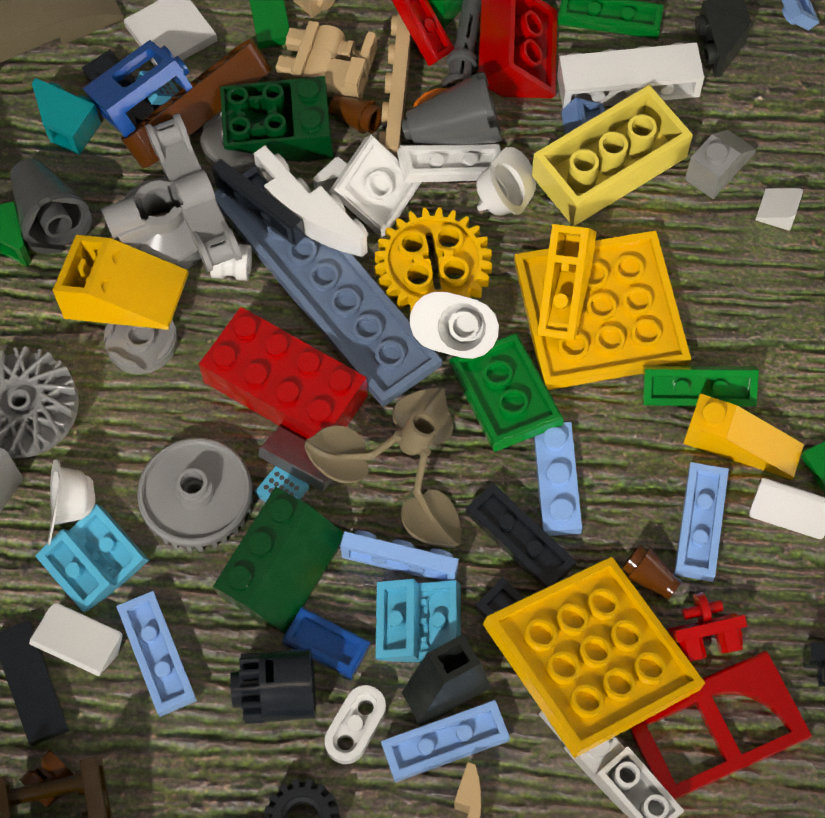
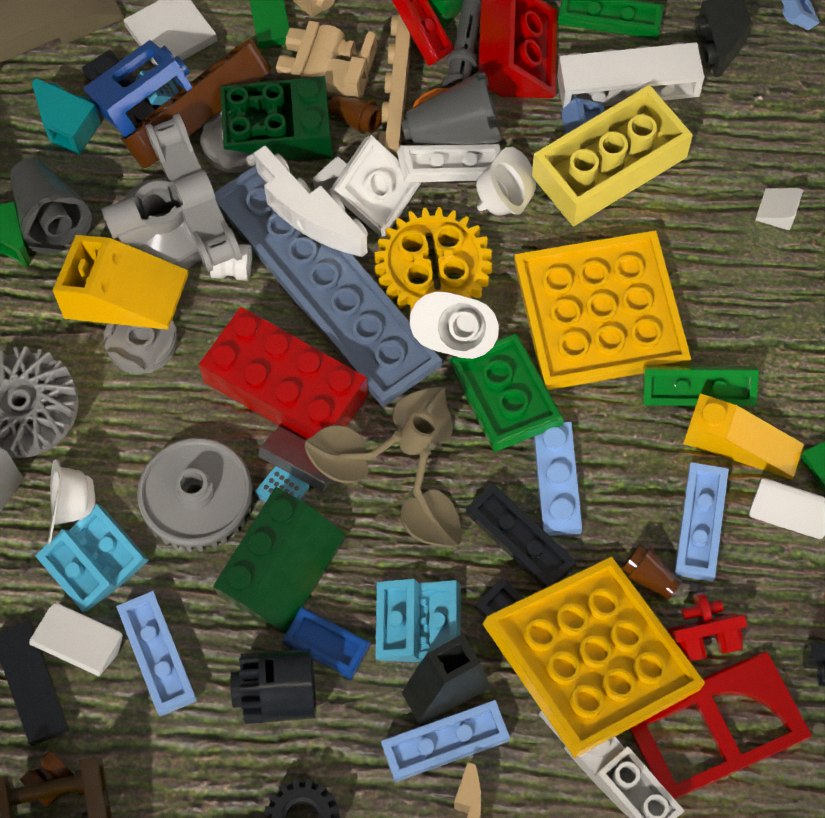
(258, 202): black tile -> none
(354, 725): white plate -> none
(399, 556): light blue plate -> none
(566, 280): yellow slope -> none
(718, 162): light grey slope -> none

